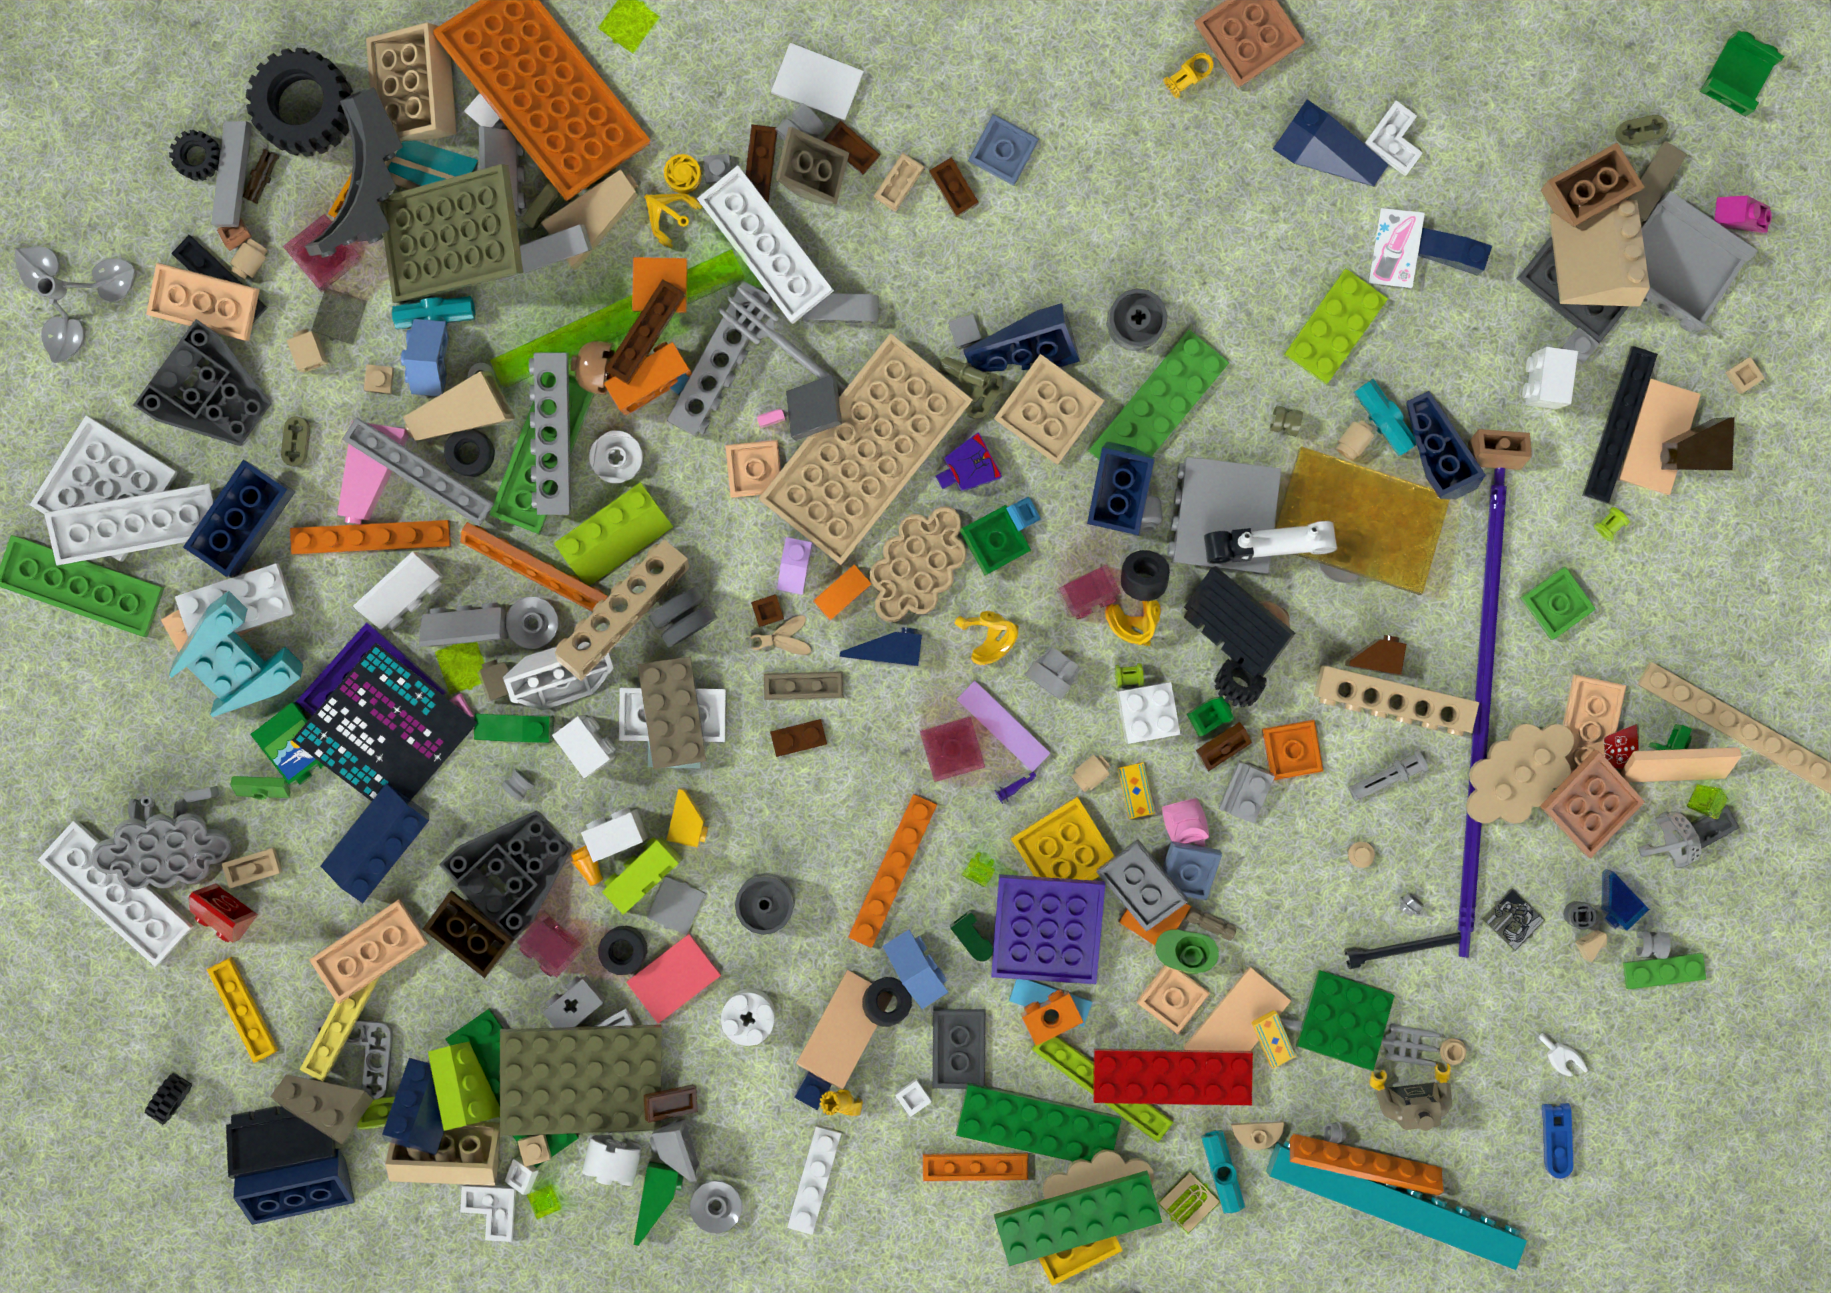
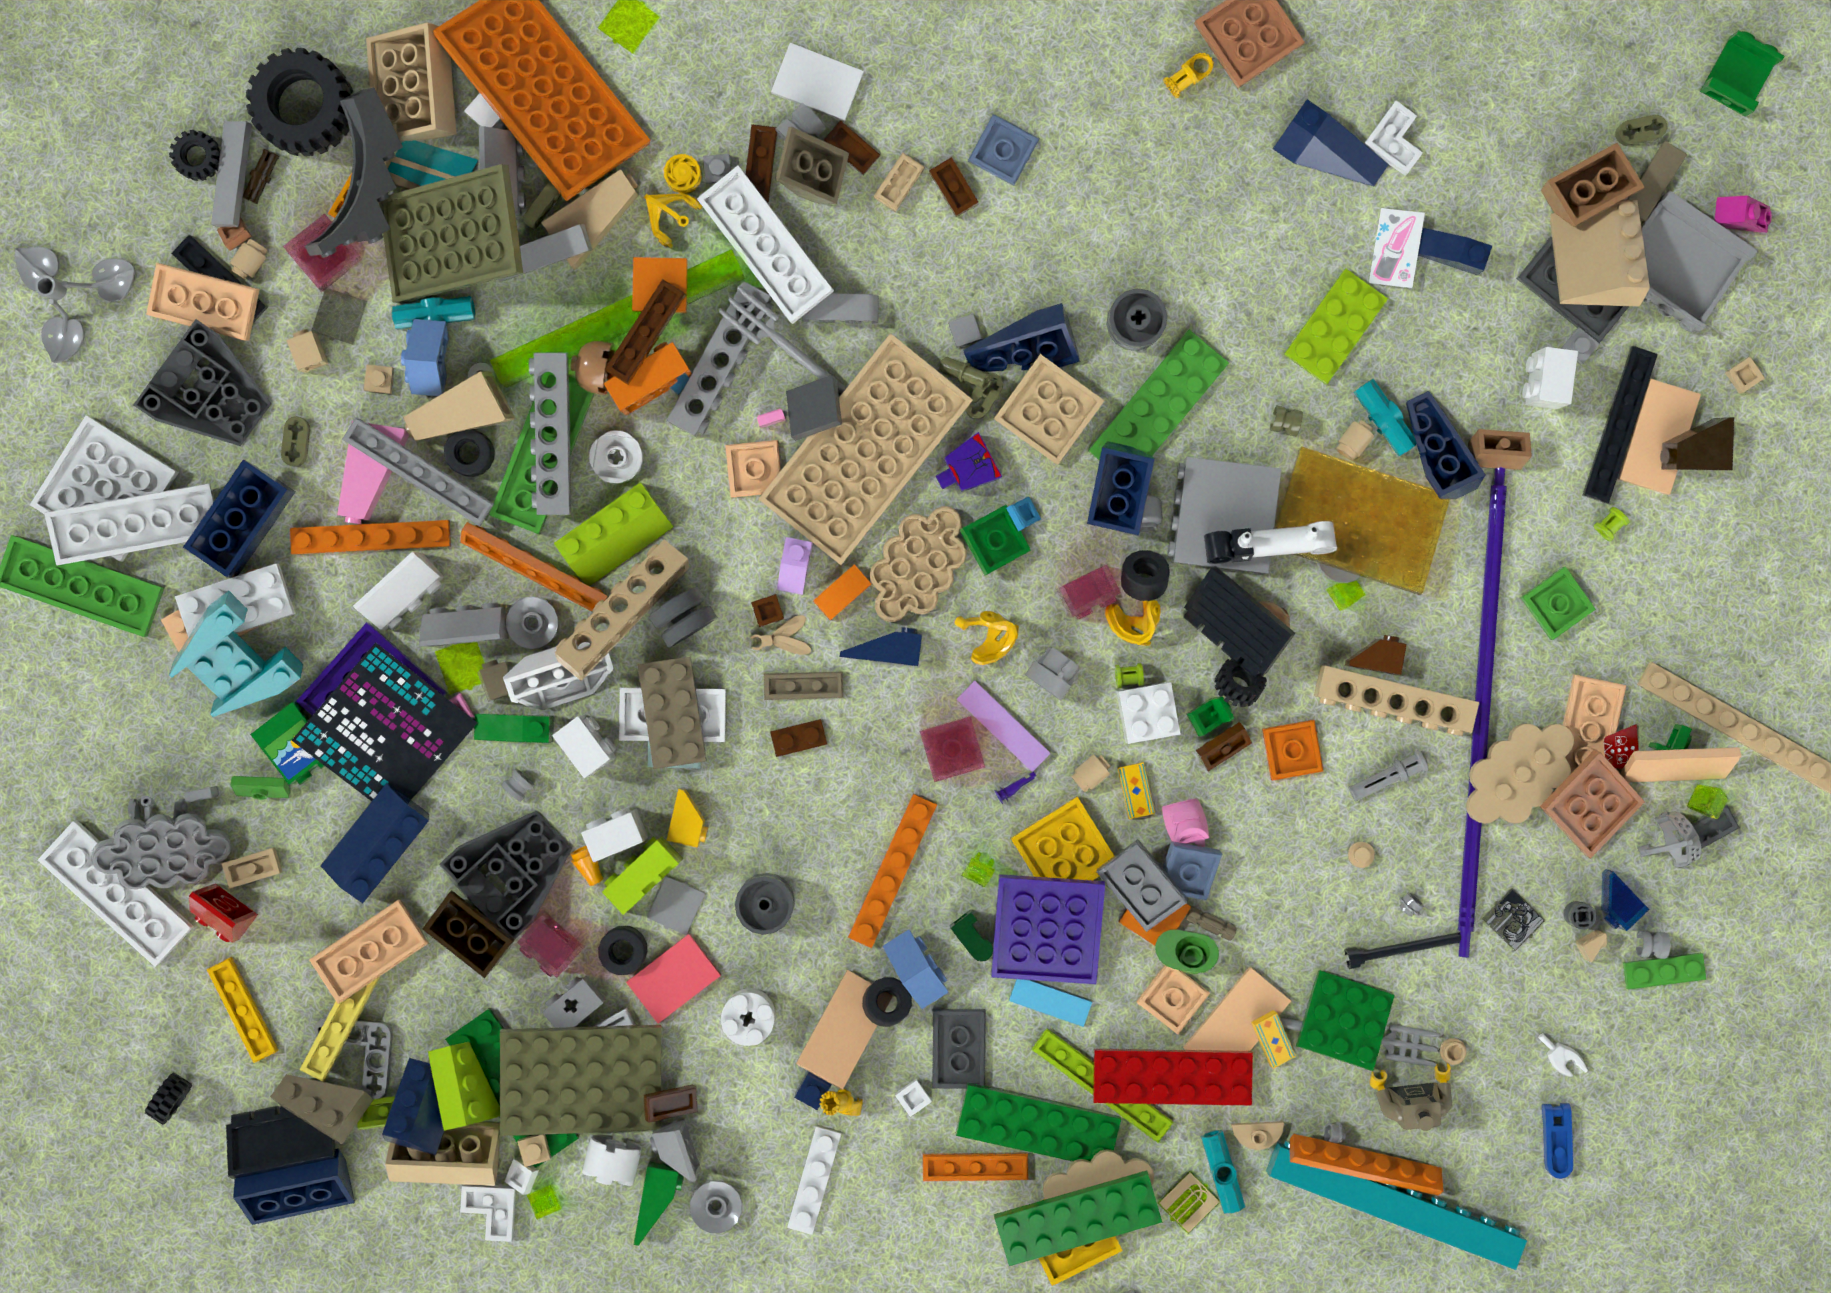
(1044, 1030): orange brick -> none
(1246, 791): light grey plate -> none
(1344, 594): none -> clear neon green slope

